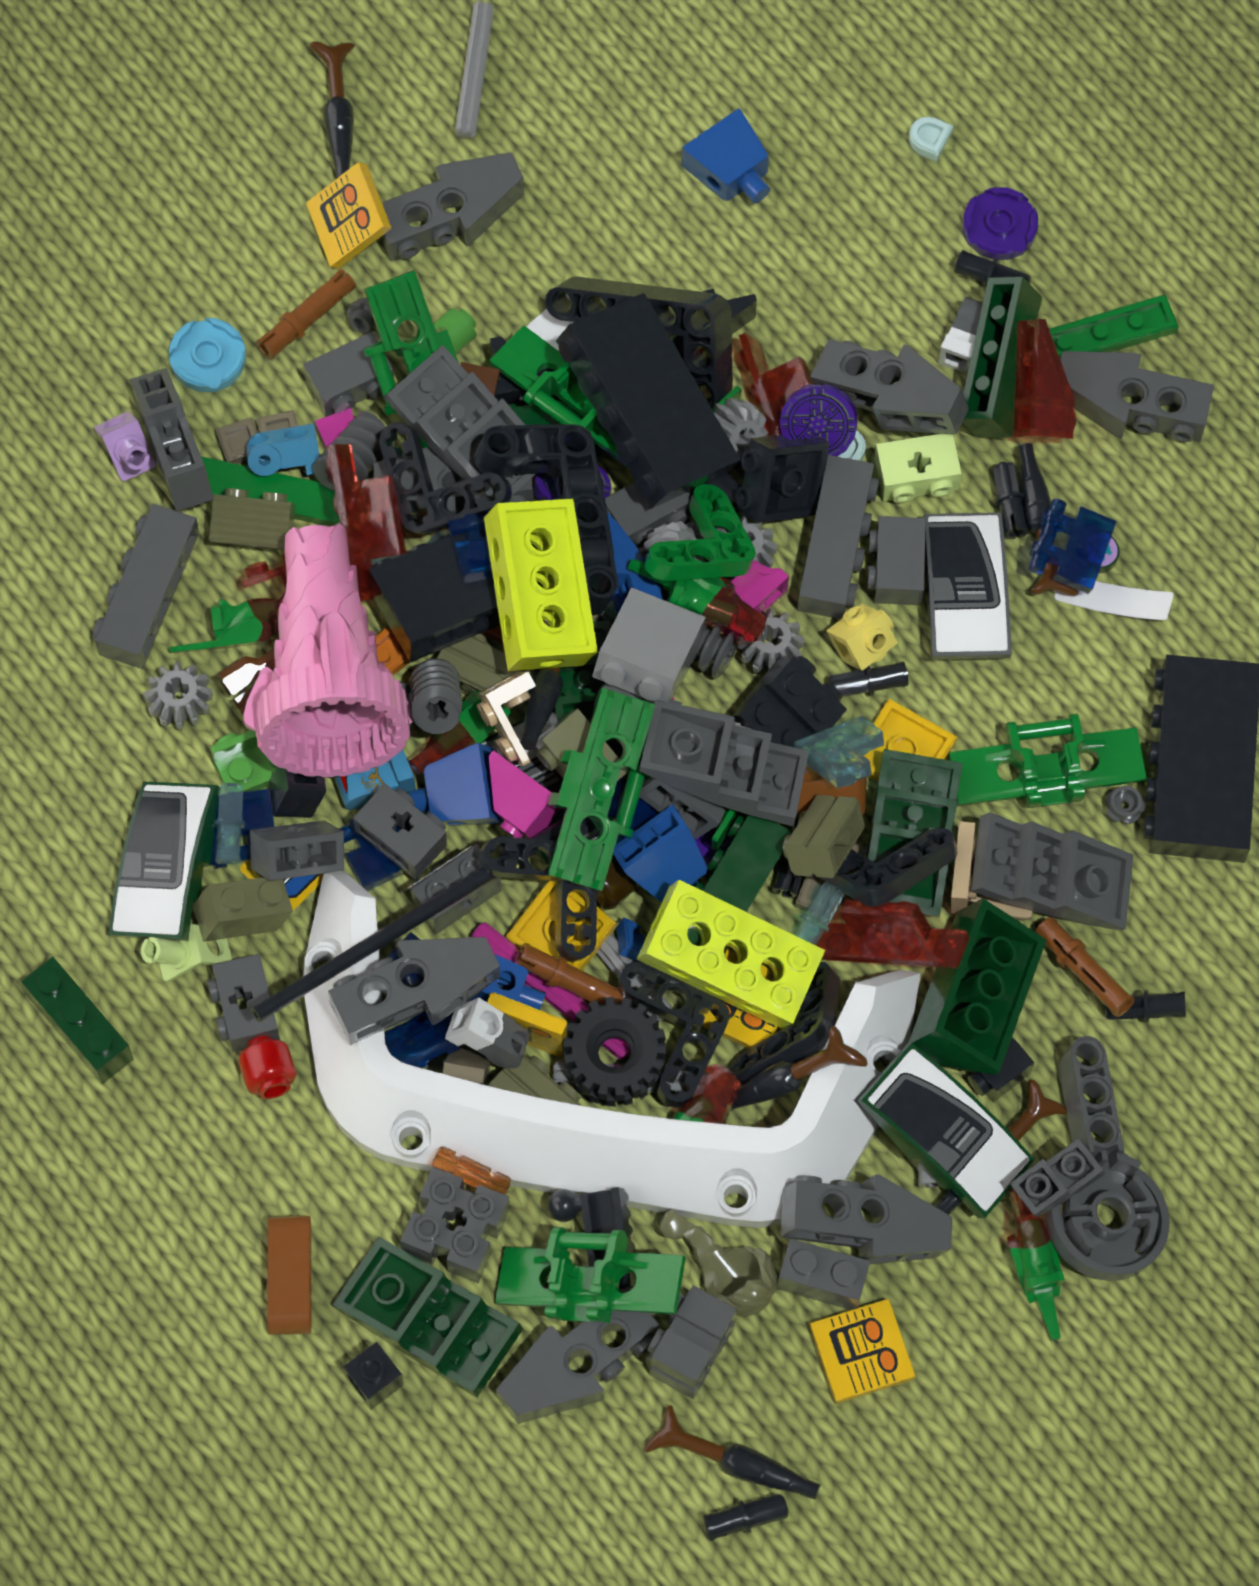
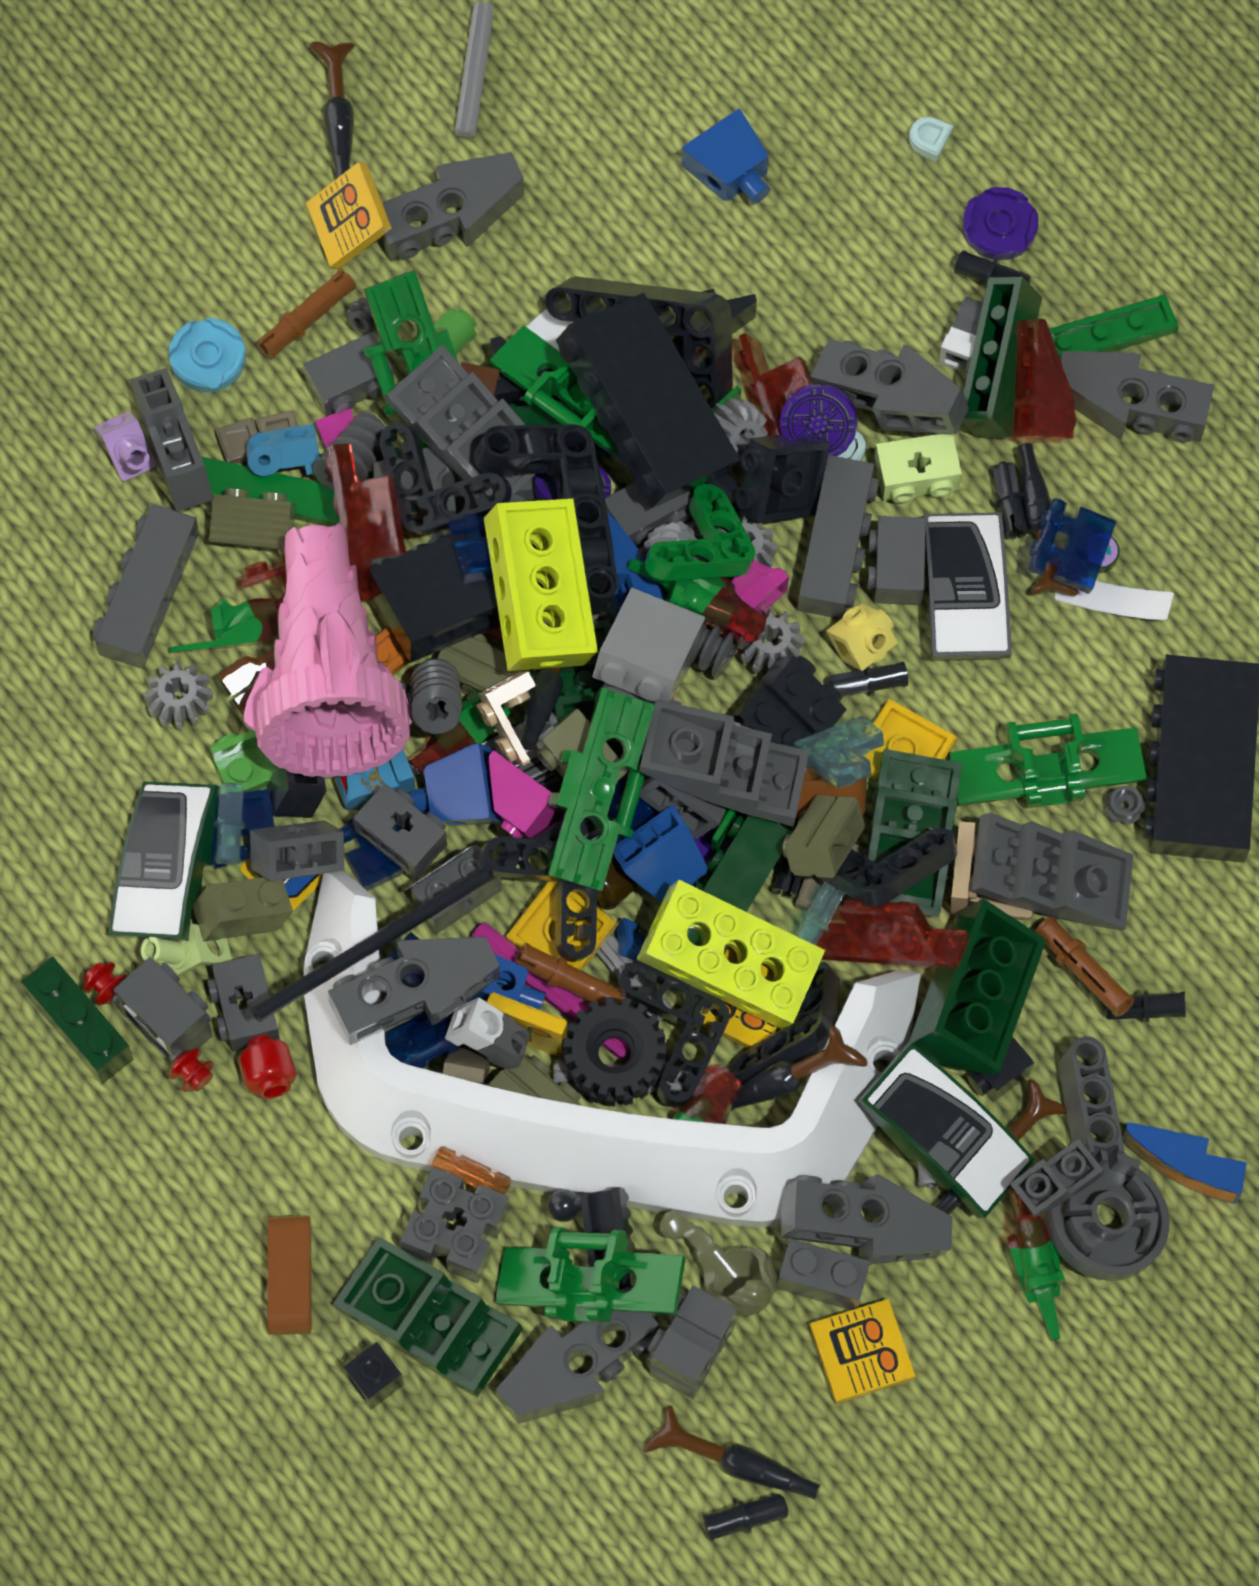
(162, 1013): none -> dark grey brick
(1185, 1161): none -> blue slope

